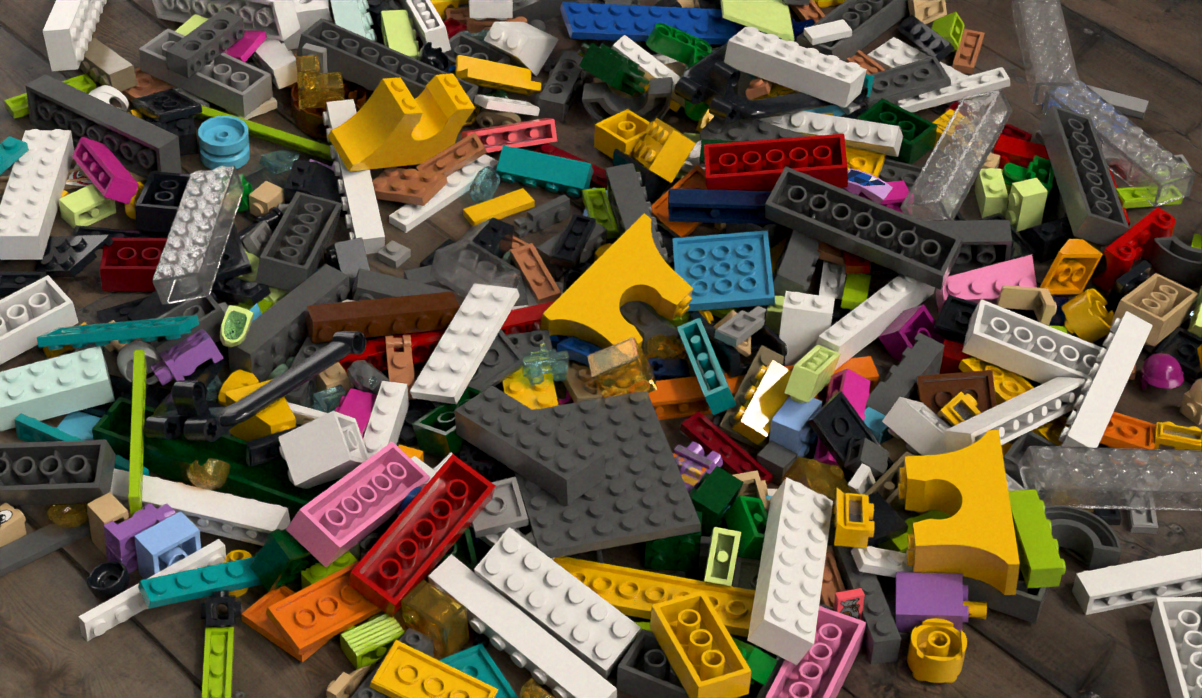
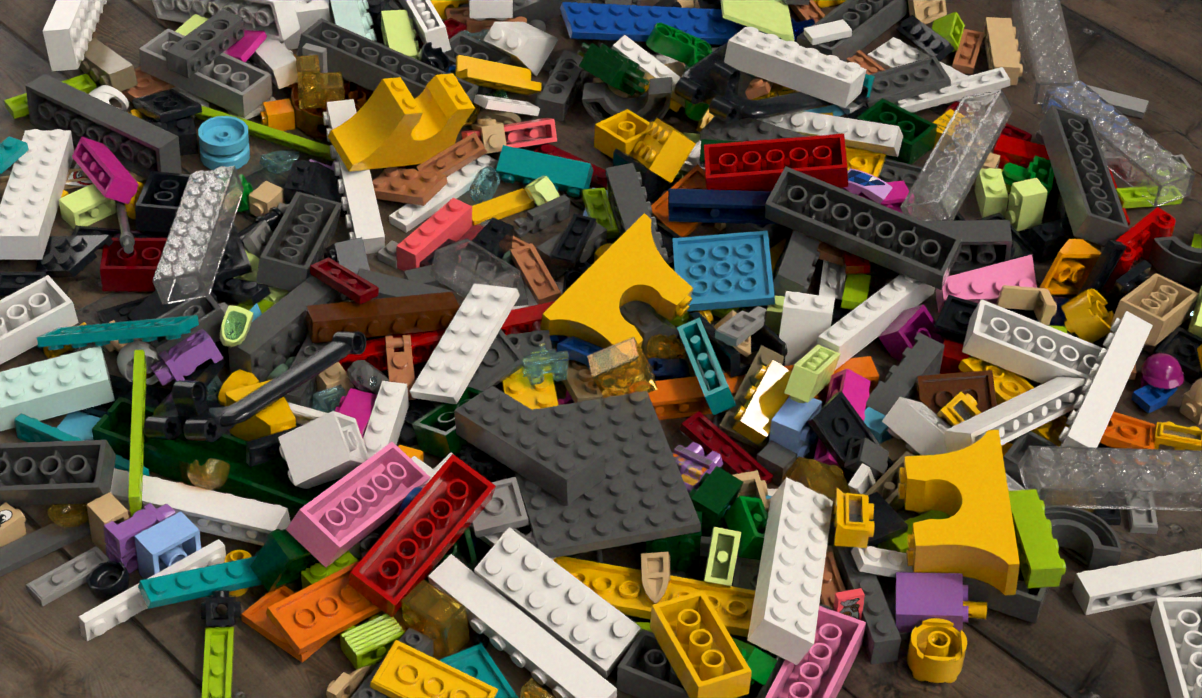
(65, 577): none -> light grey tile
(126, 238): none -> dark grey bar
(278, 115): none -> light orange brick
(344, 280): none -> dark red plate
(447, 223): none -> coral brick
(491, 134): none -> tan bracket
(541, 190): none -> yellowish green rock
(655, 574): none -> tan plate
(1002, 47): none -> tan brick
(1104, 266): none -> black tile
(1151, 397): none -> blue plate

